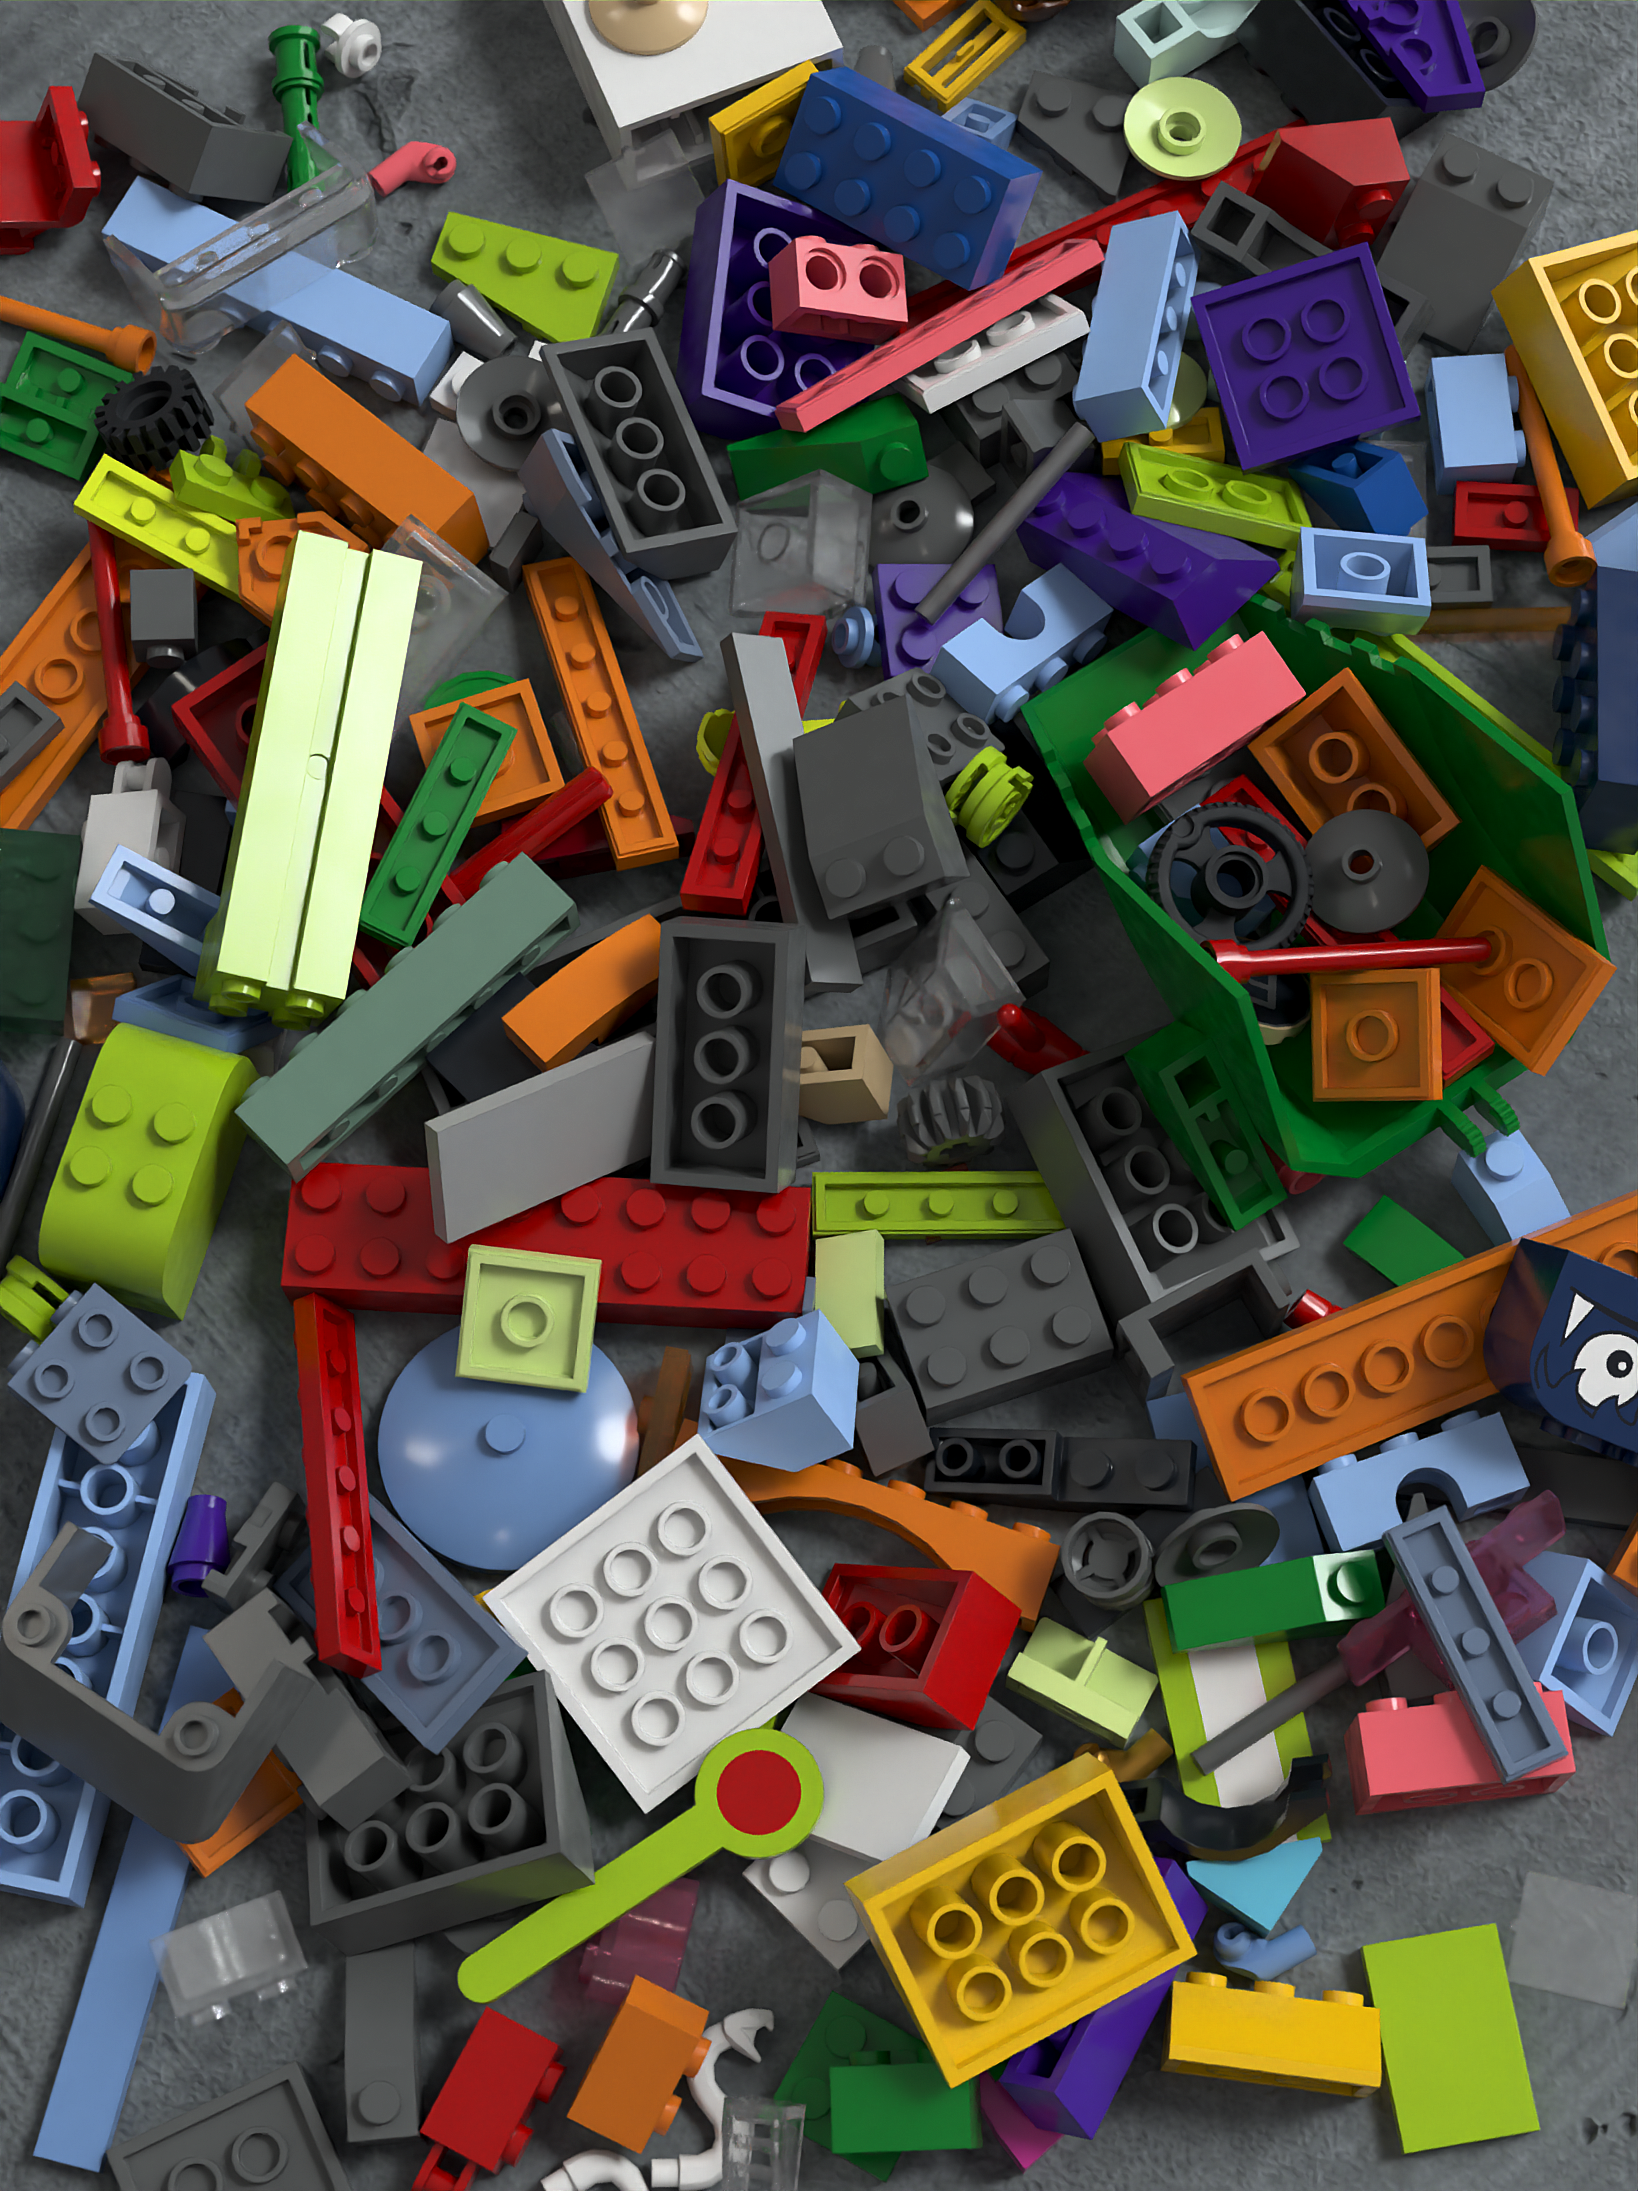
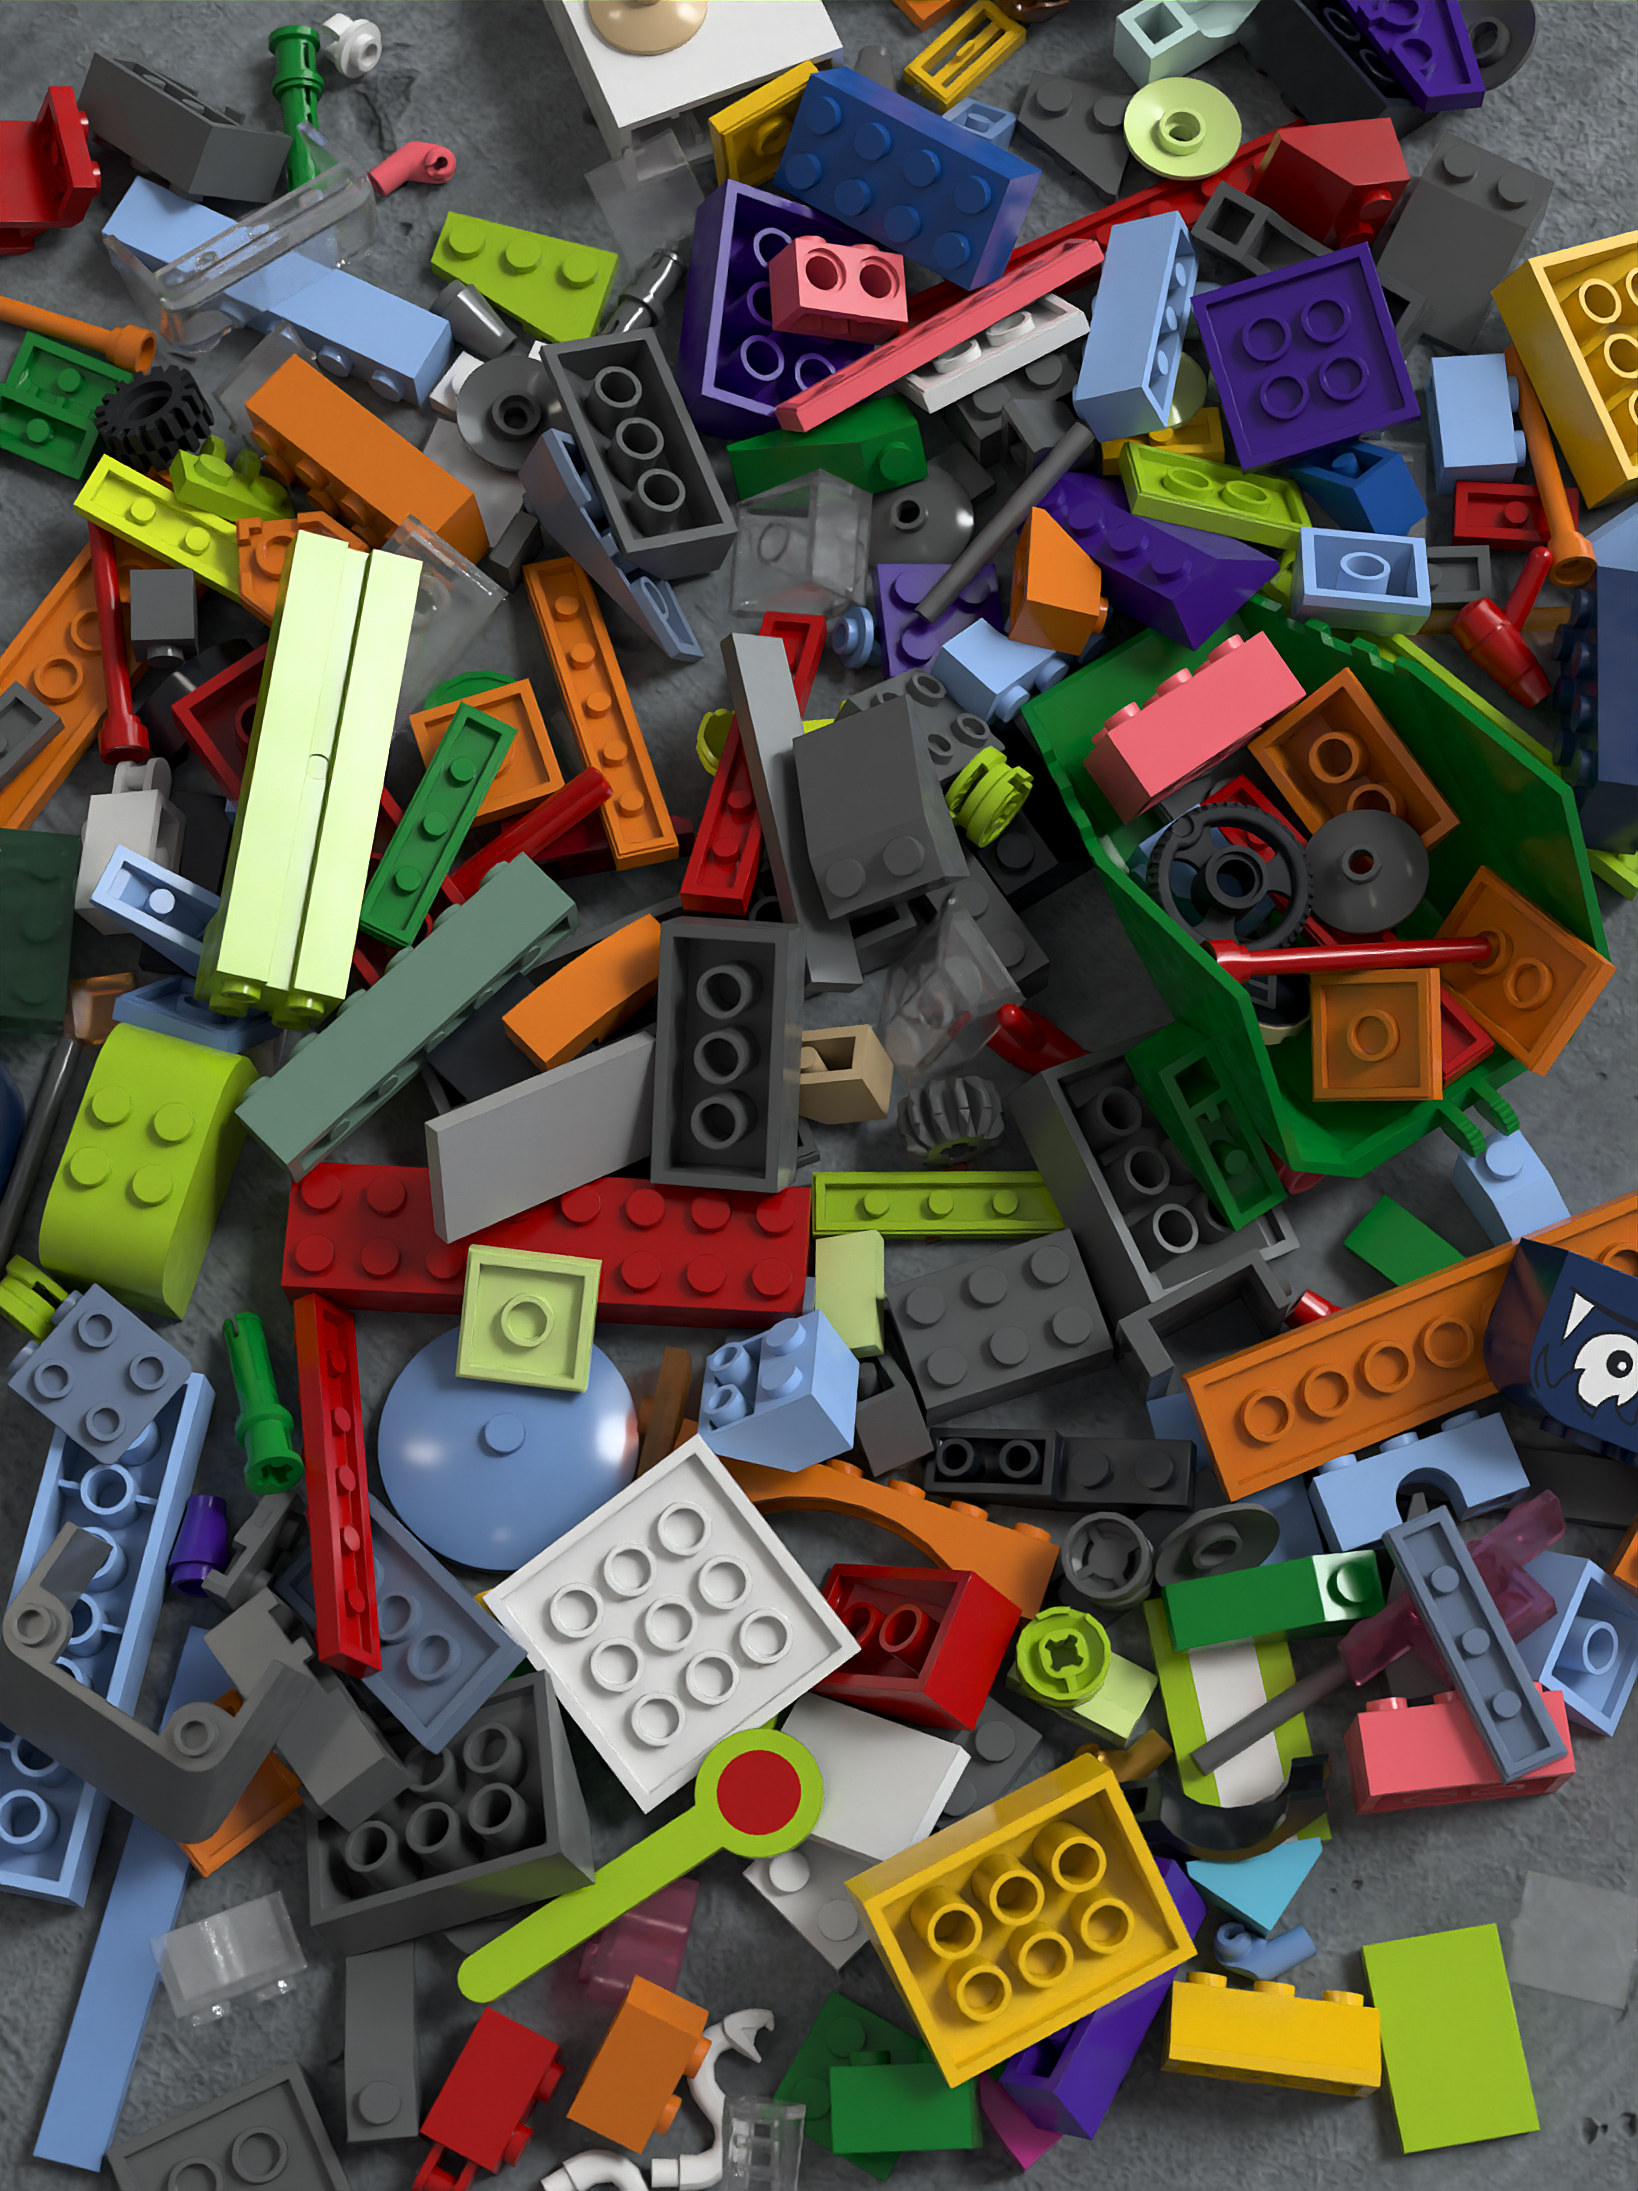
(263, 1423): none -> green pin
(1054, 589): none -> orange slope
(1063, 1658): none -> lime wheel
(1495, 639): none -> red piece

